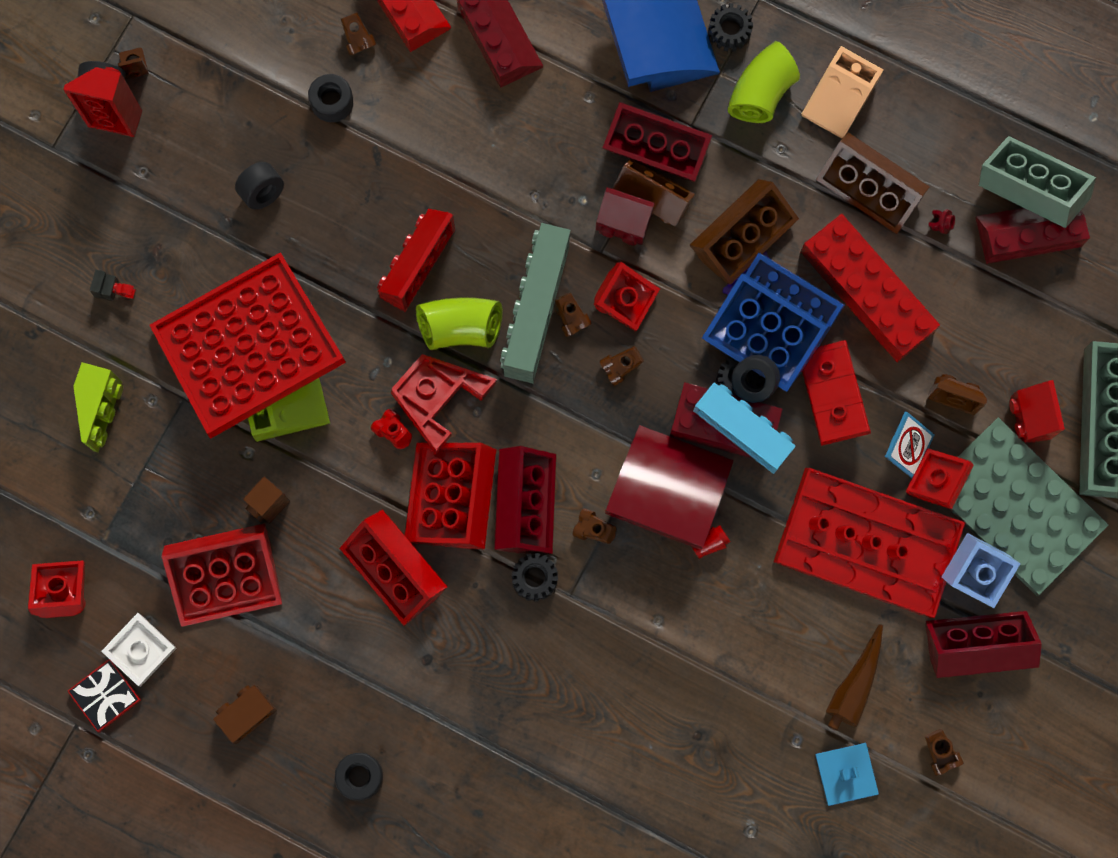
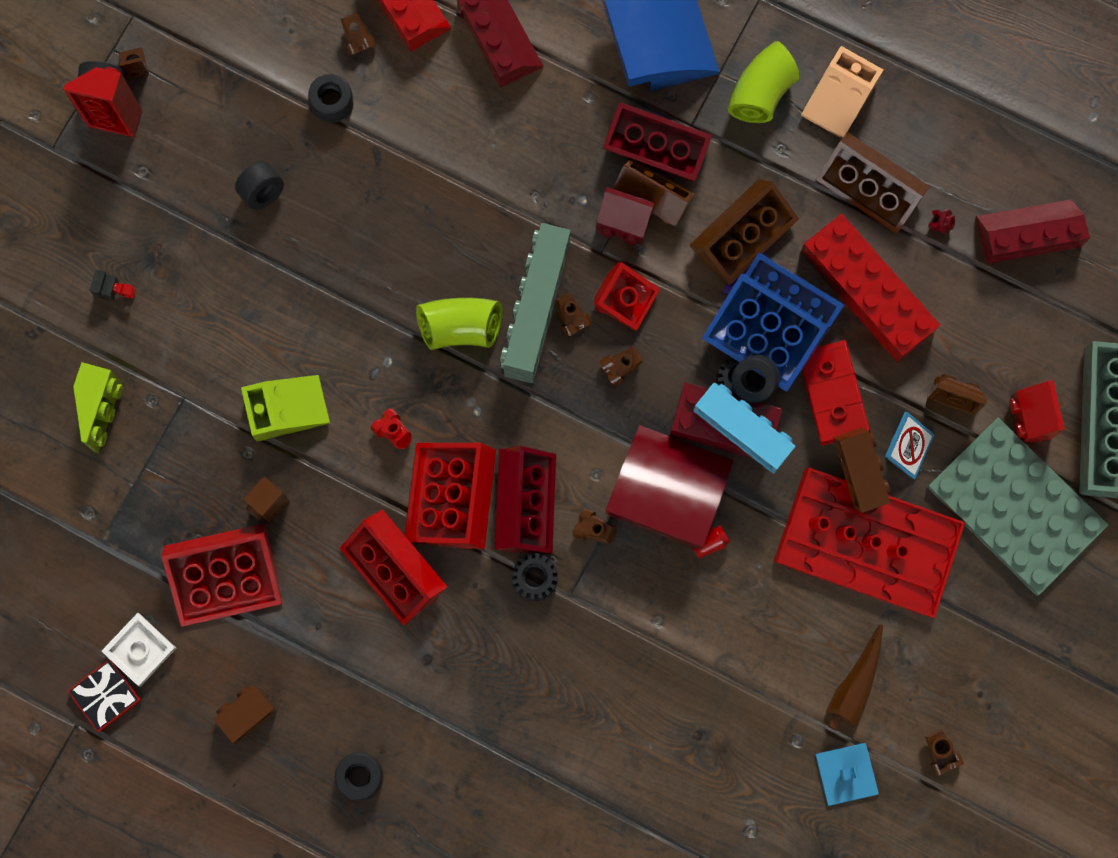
(57, 589): red slope -> none
(246, 345): red plate -> none
(417, 258): red slope -> none
(429, 387): red wing -> none
(735, 15): black tyre -> none
(862, 469): none -> reddish brown brick
(939, 478): red tile -> none
(980, 570): light blue brick -> none
(983, 644): dark red slope -> none
(1037, 181): sand green brick -> none

